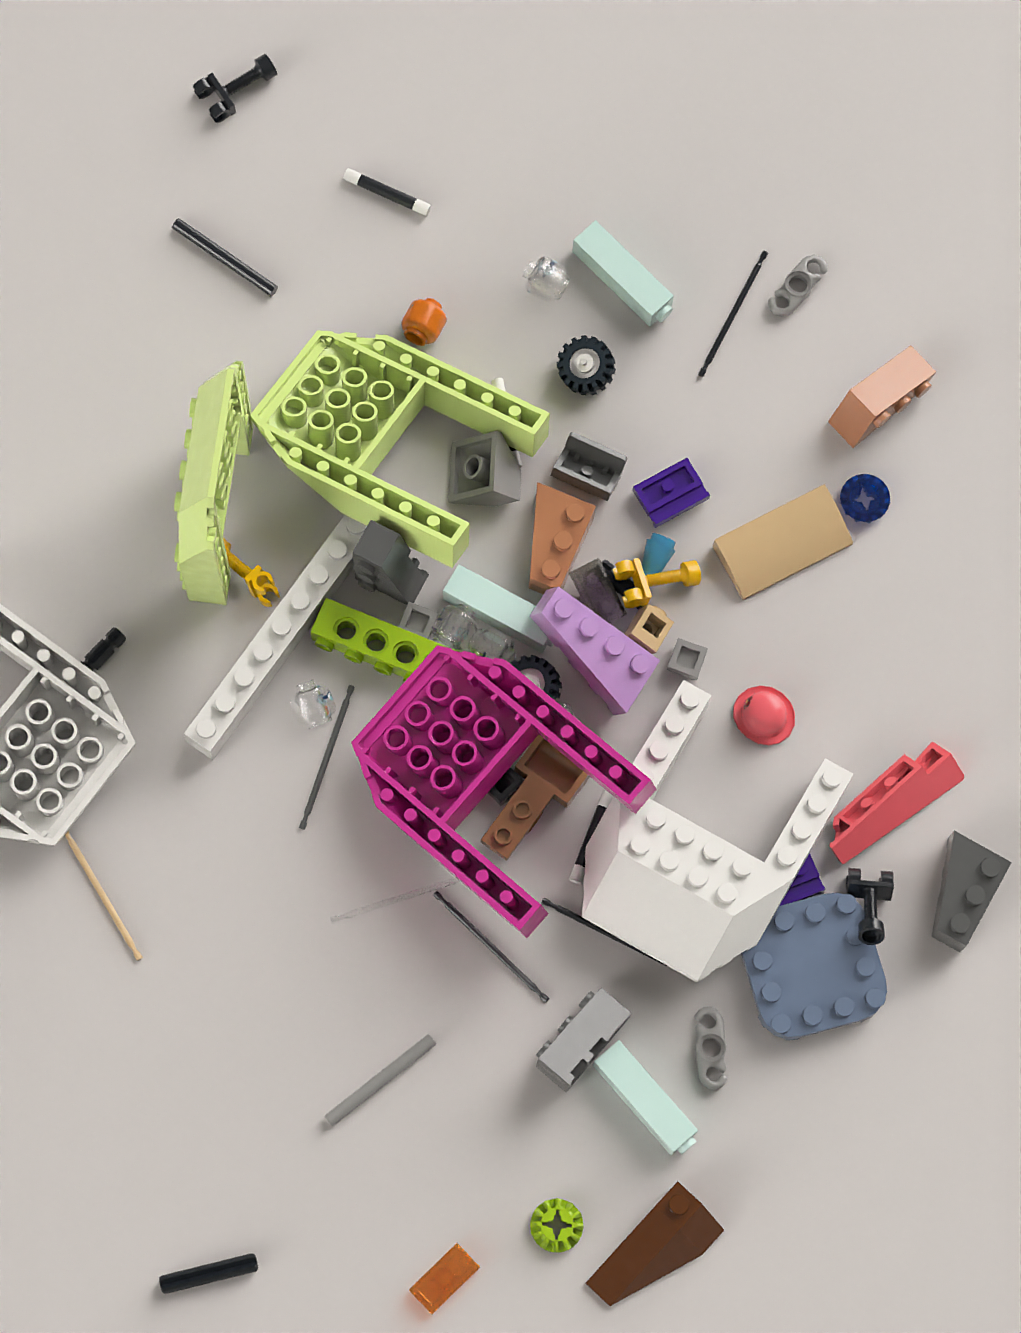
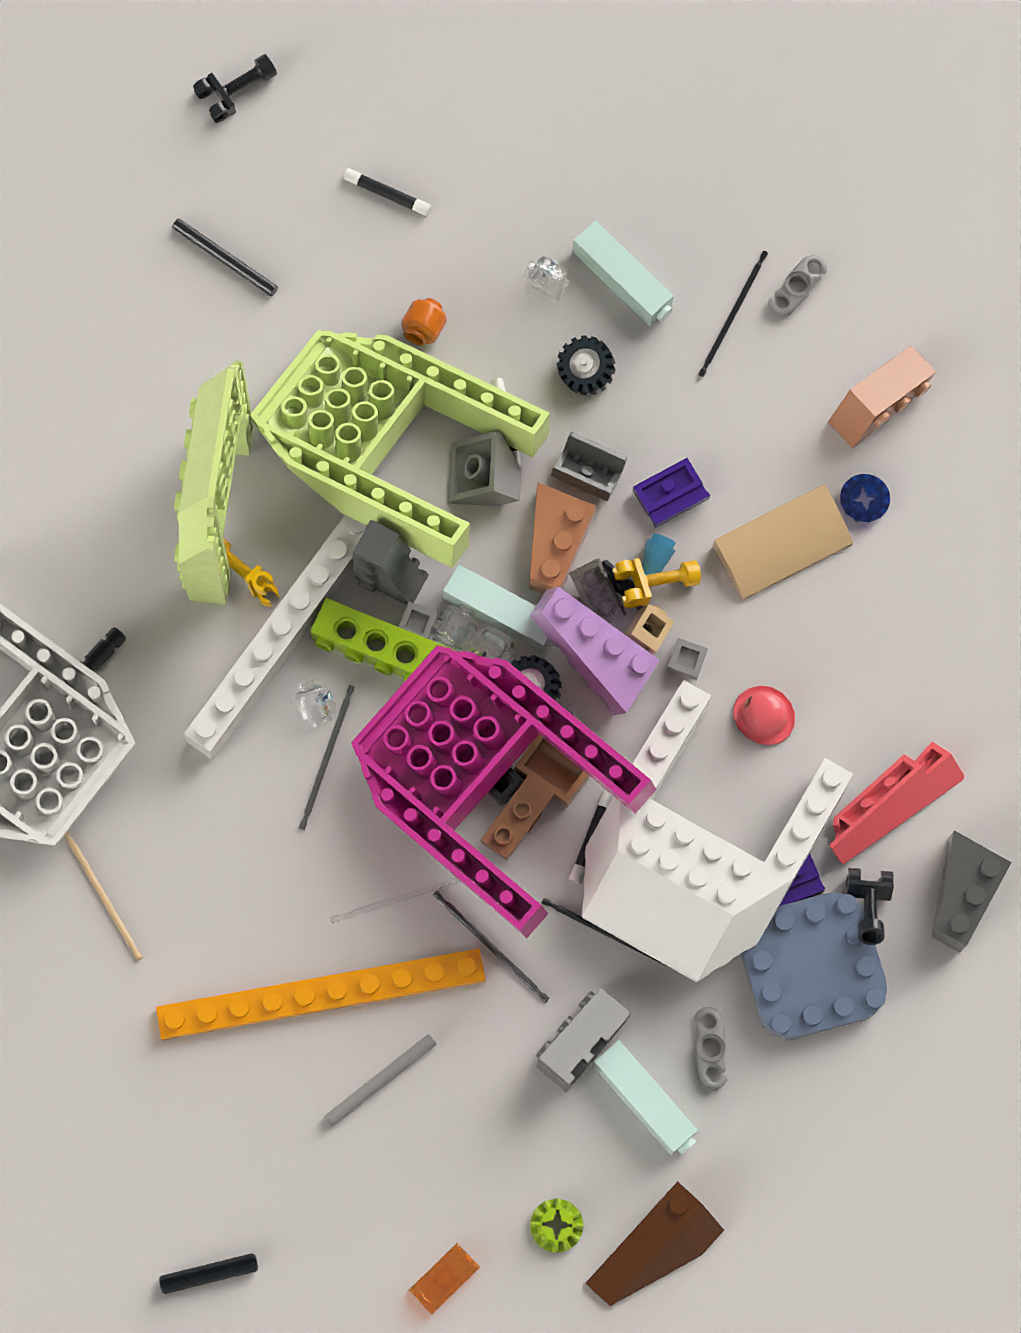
(320, 994): none -> light orange plate

